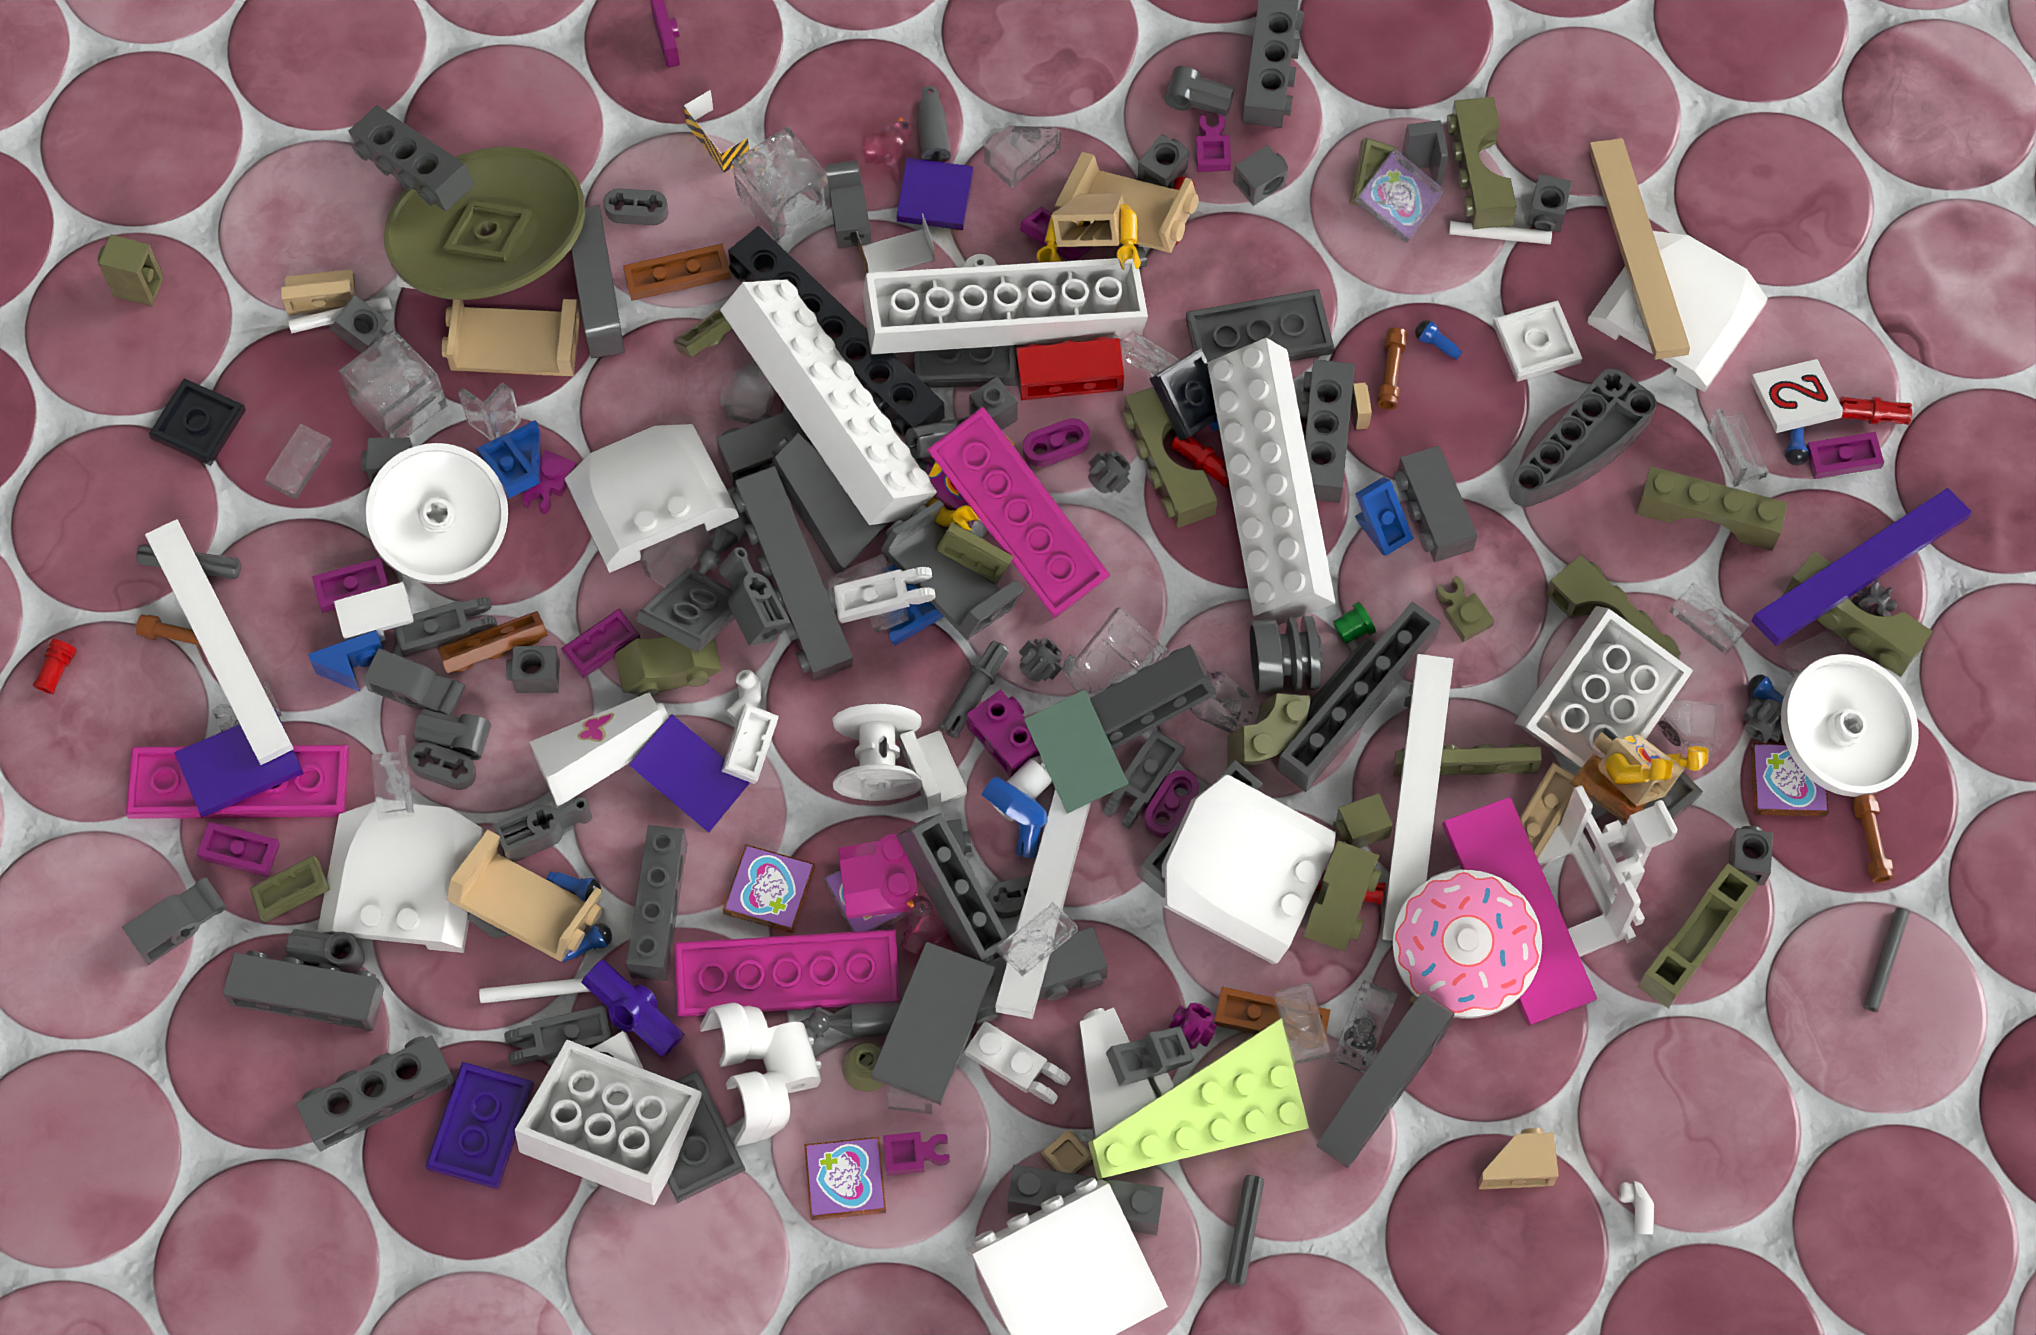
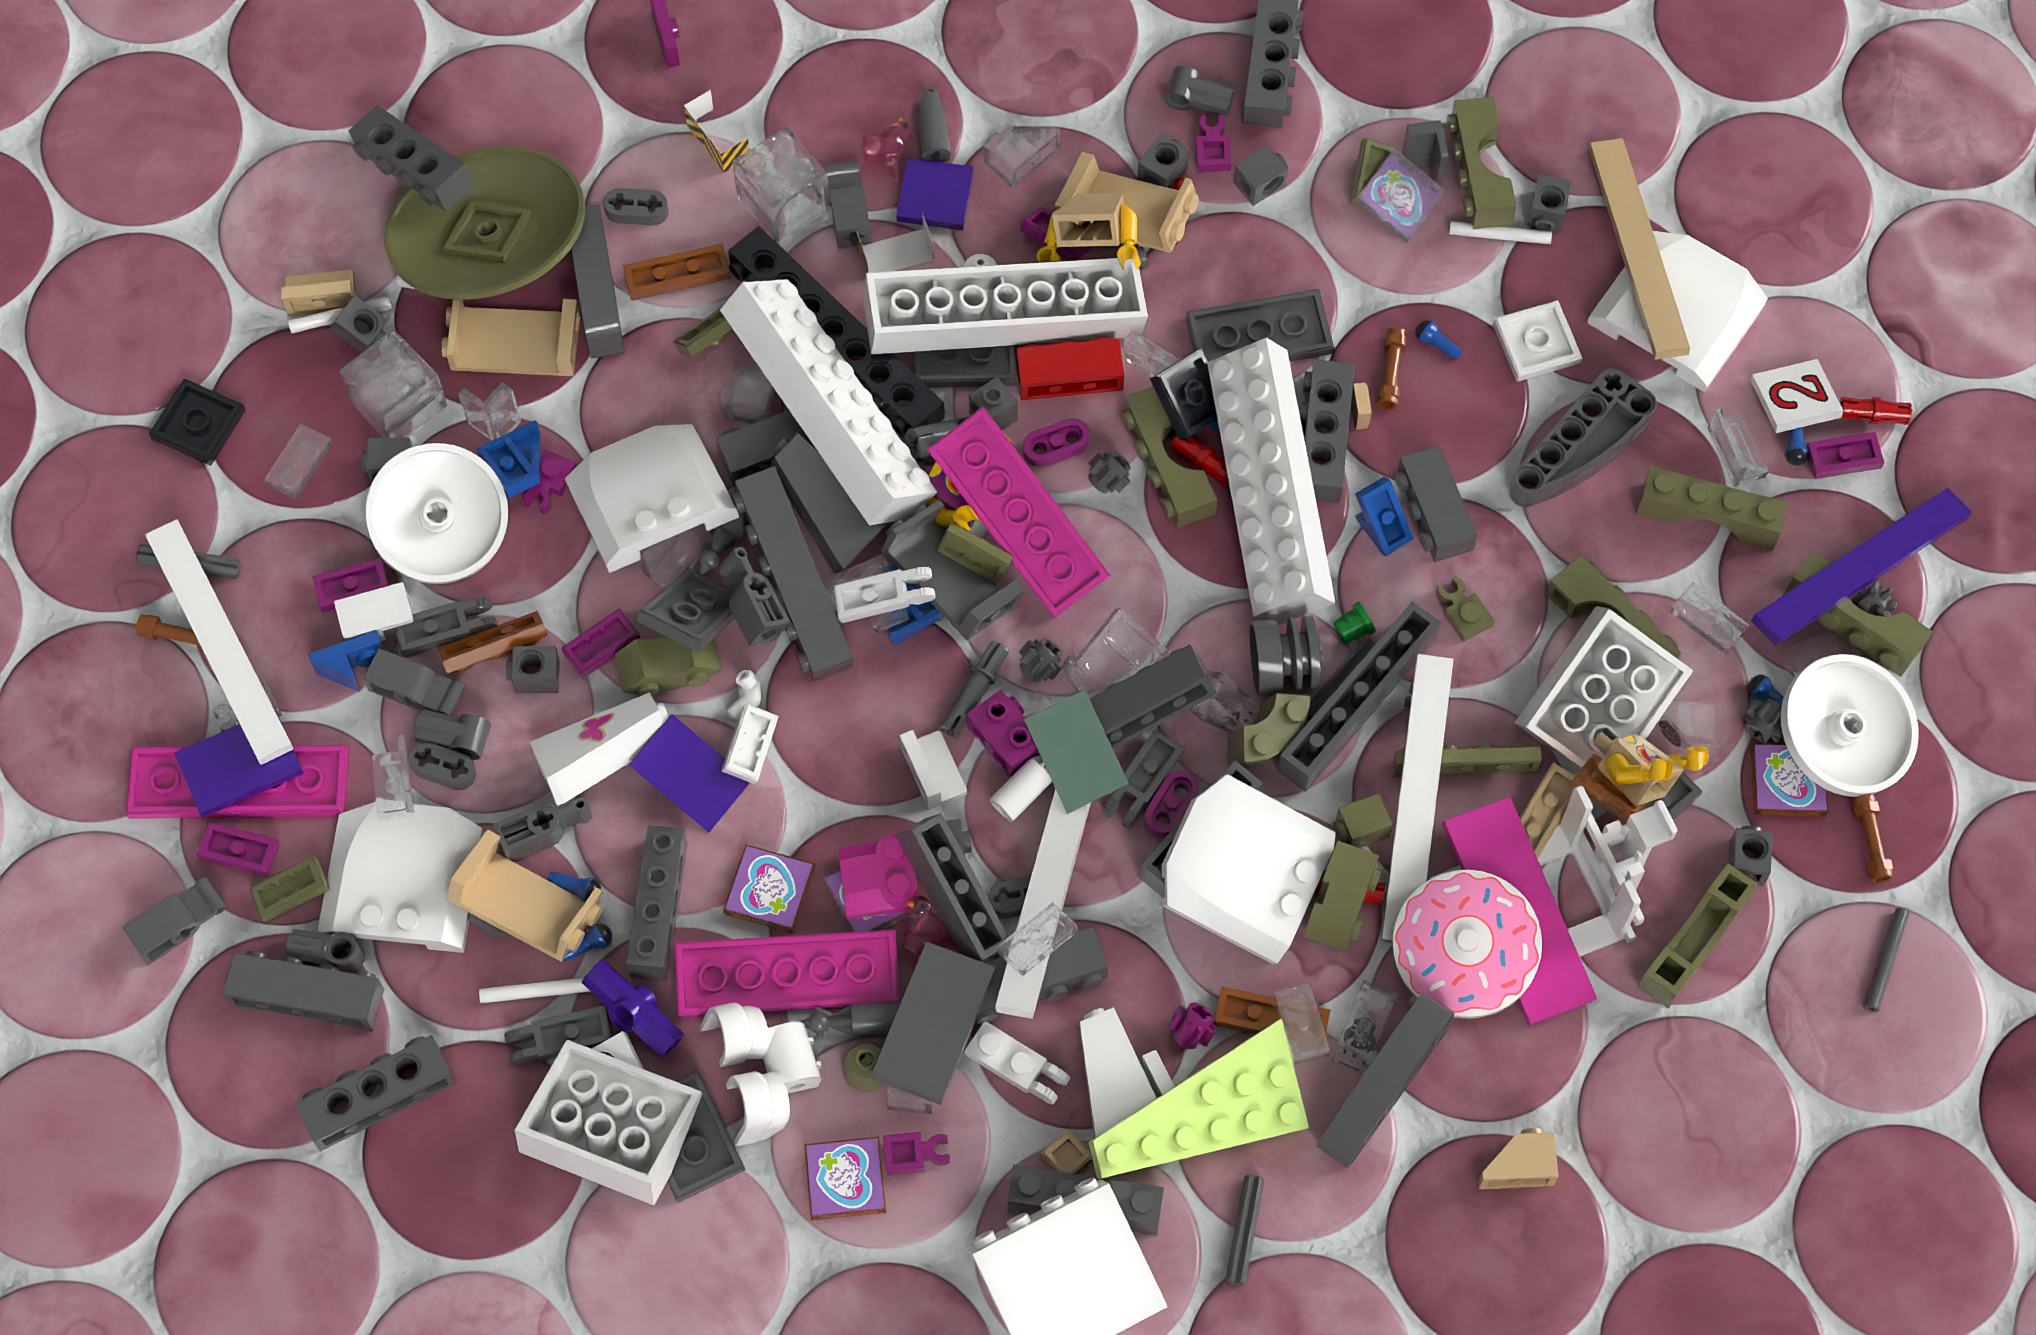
(57, 657): red pin -> none
(130, 270): olive brick -> none
(479, 1125): dark purple tile -> none
(877, 729): white piece -> none
(1022, 809): blue arm -> none
(1149, 1057): dark grey slope -> none
(1643, 1205): white arm -> none

